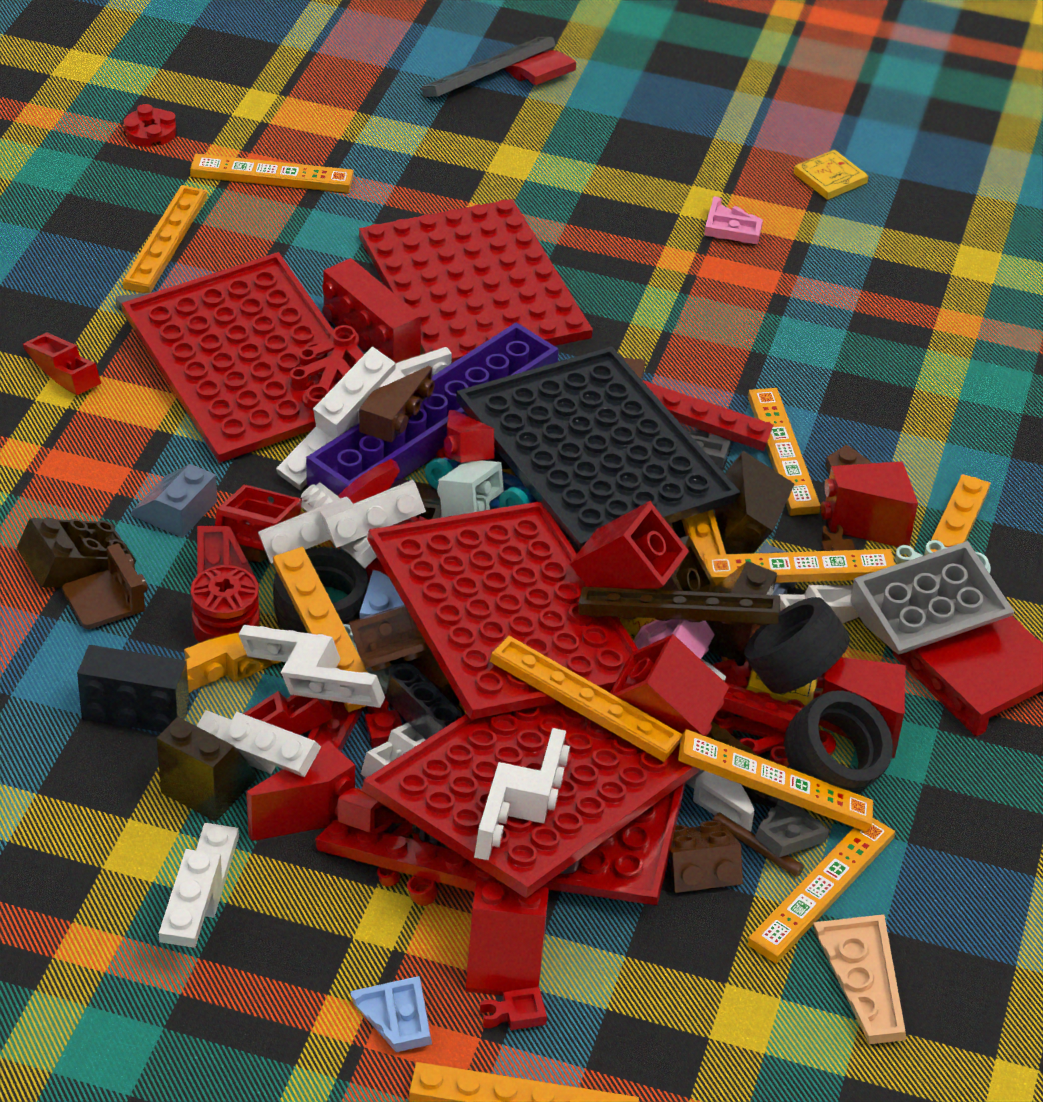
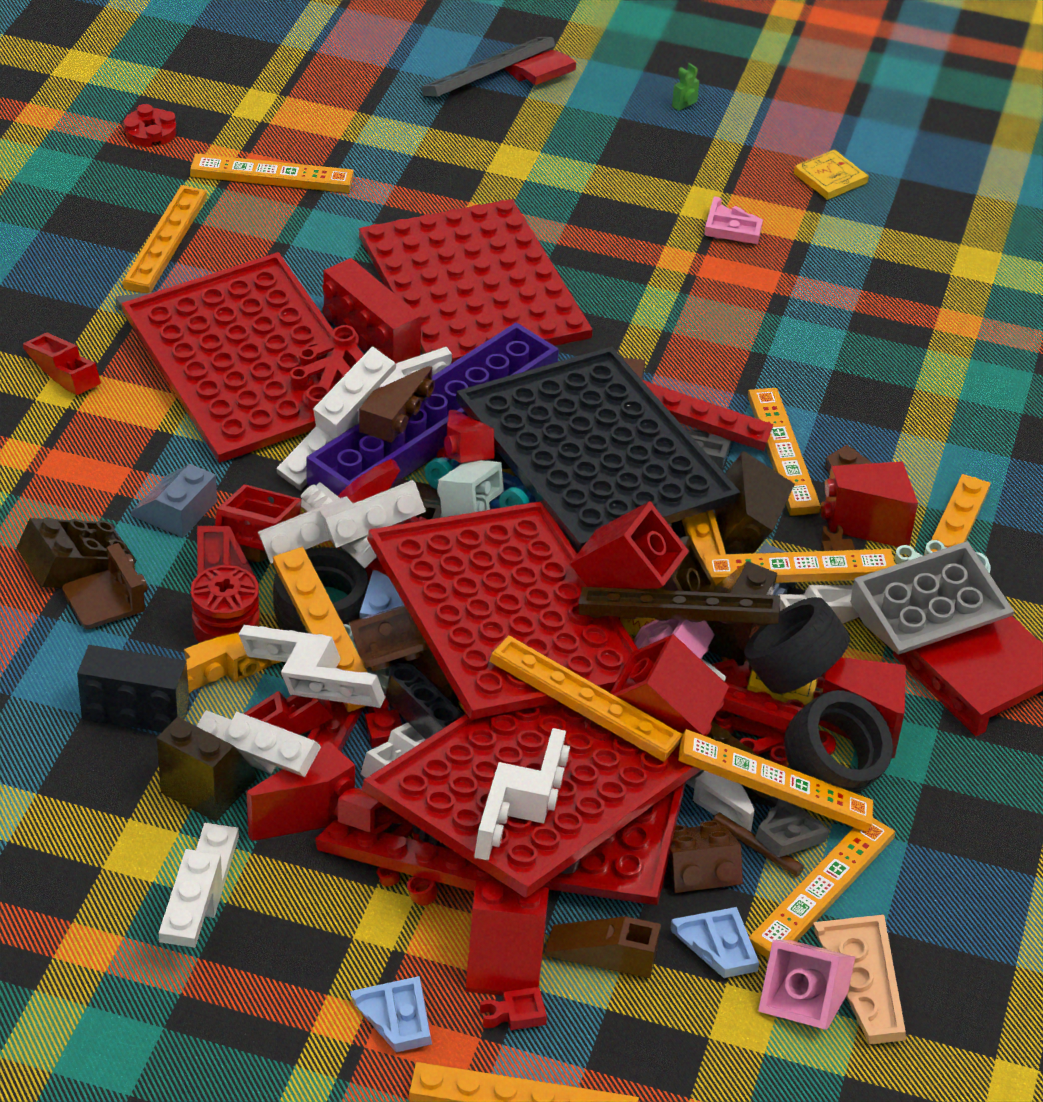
(608, 943): none -> reddish brown slope
(686, 91): none -> bright green plate
(719, 940): none -> light blue wing
(805, 983): none -> bright pink slope

